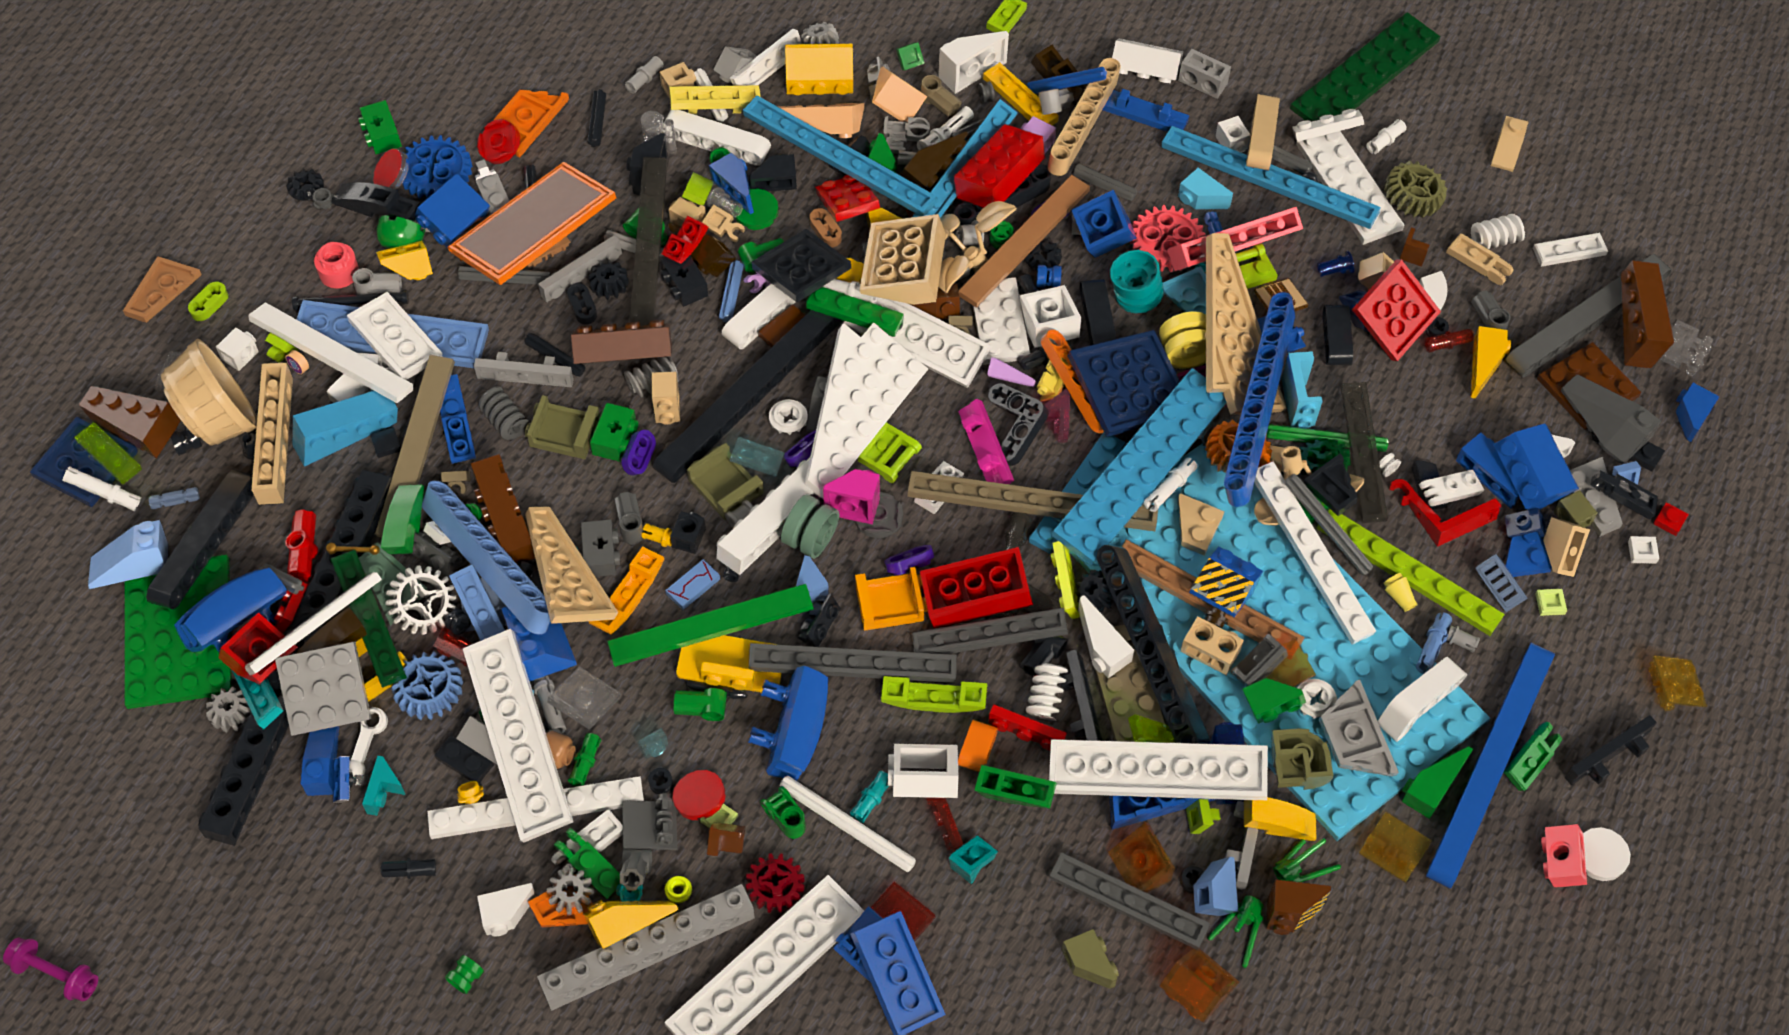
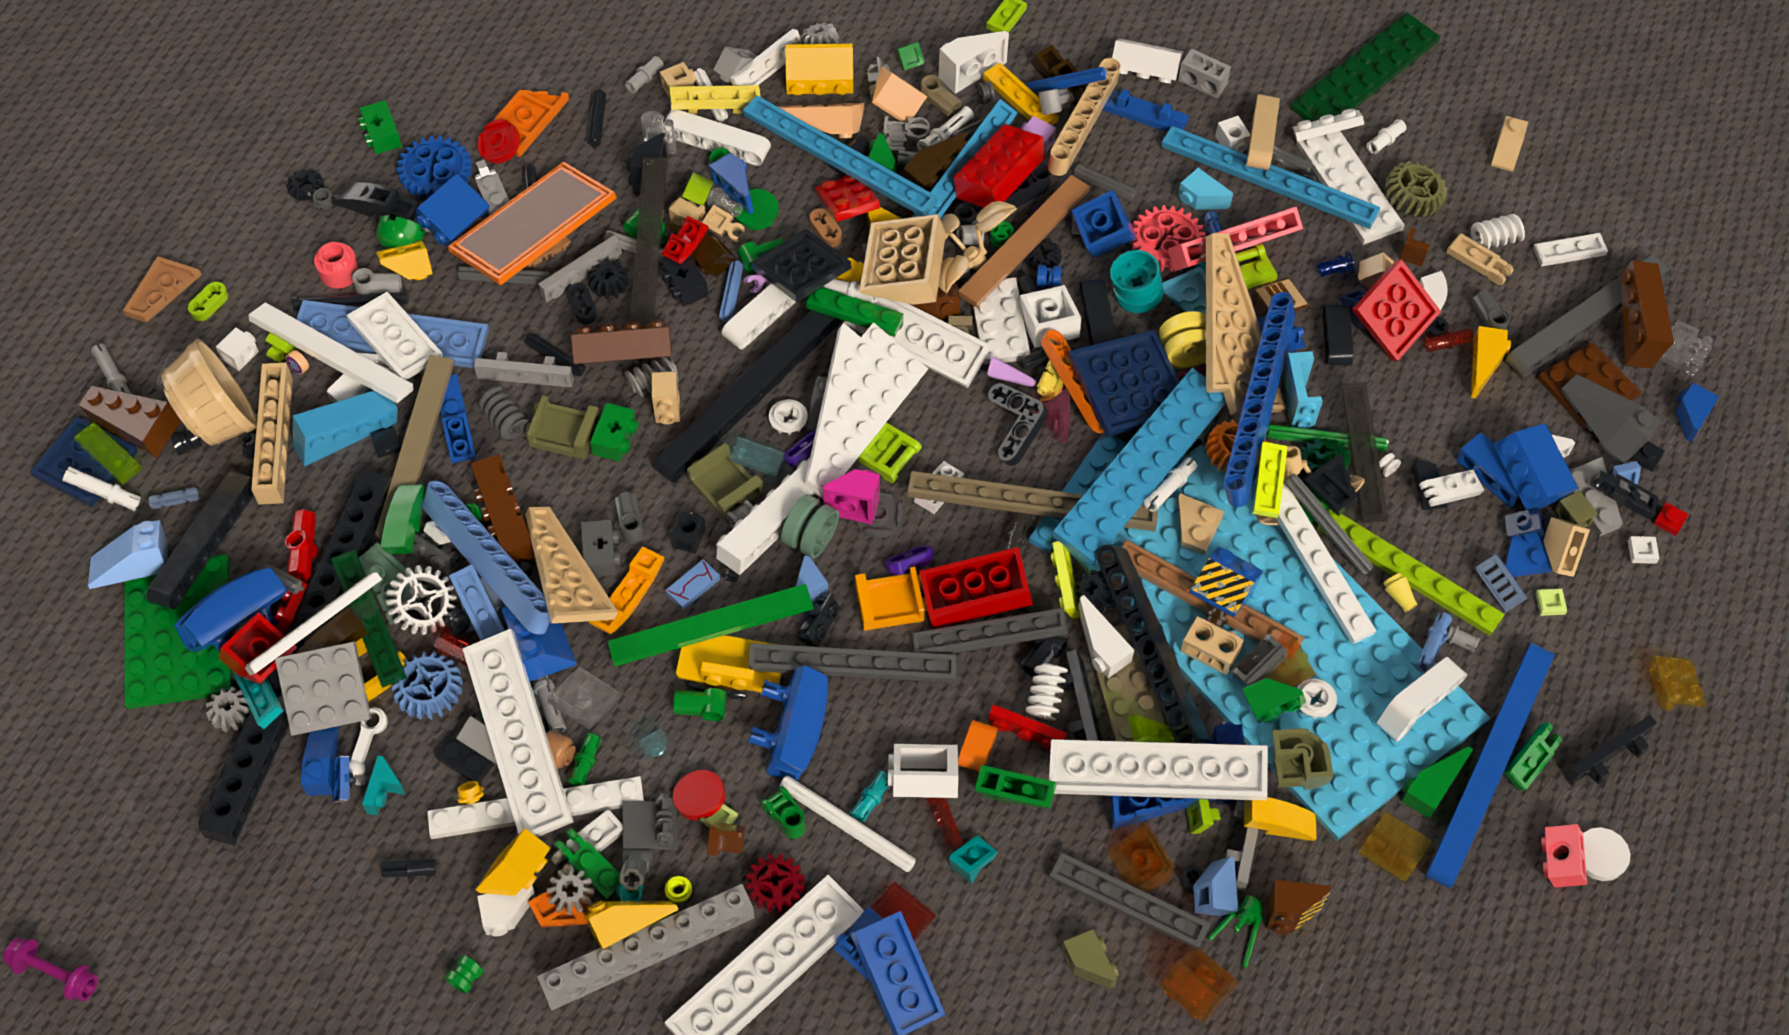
(115, 380): none -> light grey pin
(332, 548): pearl gold hinge -> none
(391, 169): red tile -> none
(456, 477): dark tan tile -> none
(515, 866): none -> yellow slope
(637, 457): dark purple plate -> none
(655, 774): black bush -> none
(657, 534): yellow pin -> none
(775, 174): black slope -> none
(780, 325): reddish brown tile -> none
(934, 697): lime slope -> none
(985, 443): dark pink hinge -> none
(1270, 480): none -> neon yellow plate
(1289, 869): green plant -> none
(1356, 735): light grey wing -> none
(1452, 528): red hinge -> none

